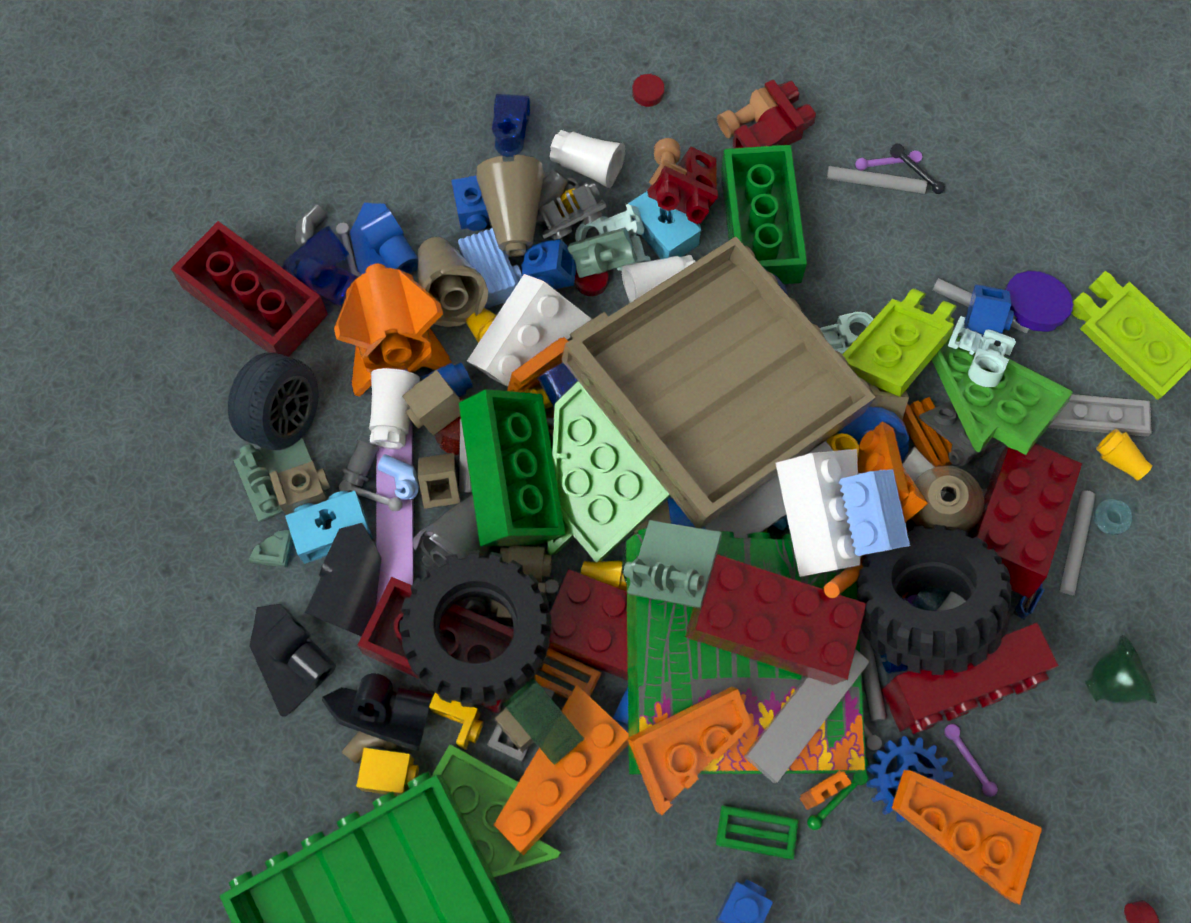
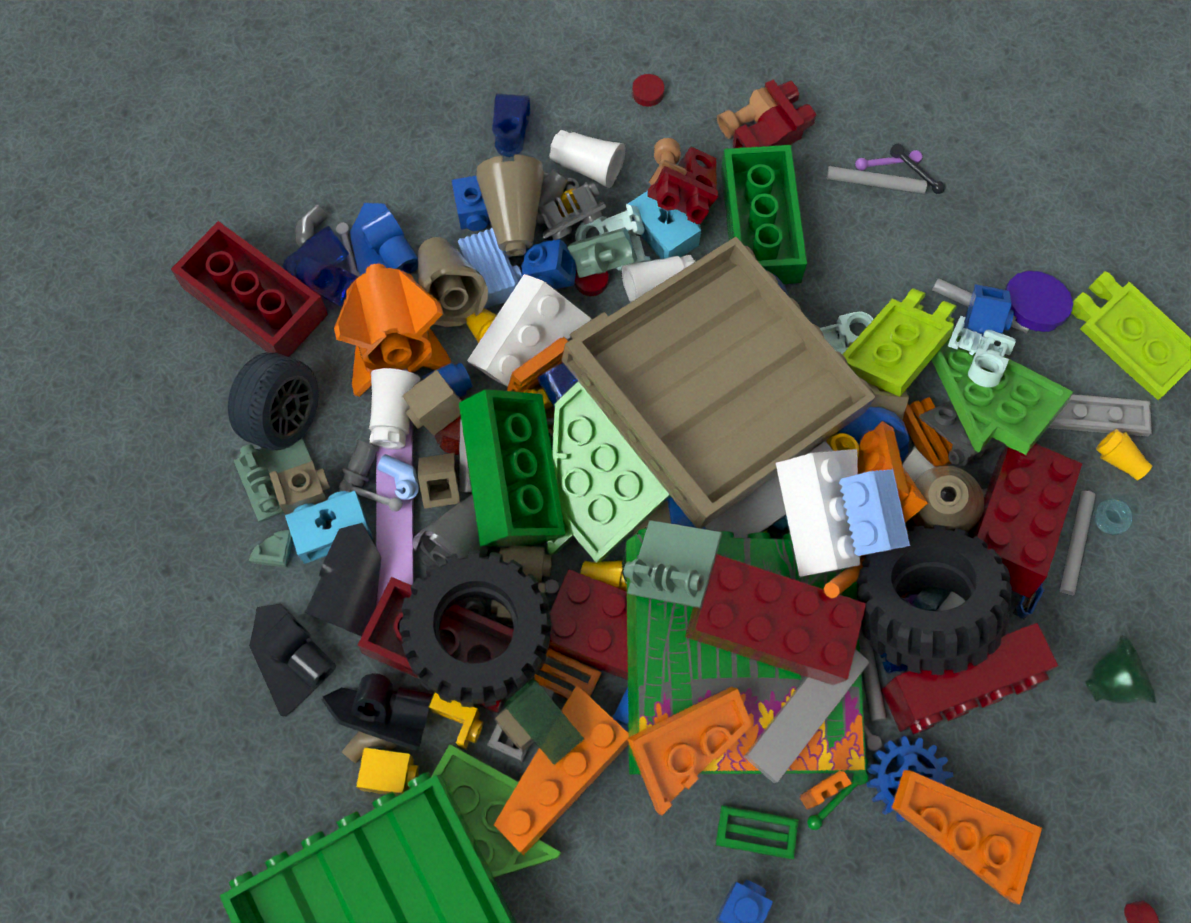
(952, 732): medium lavender hinge -> none

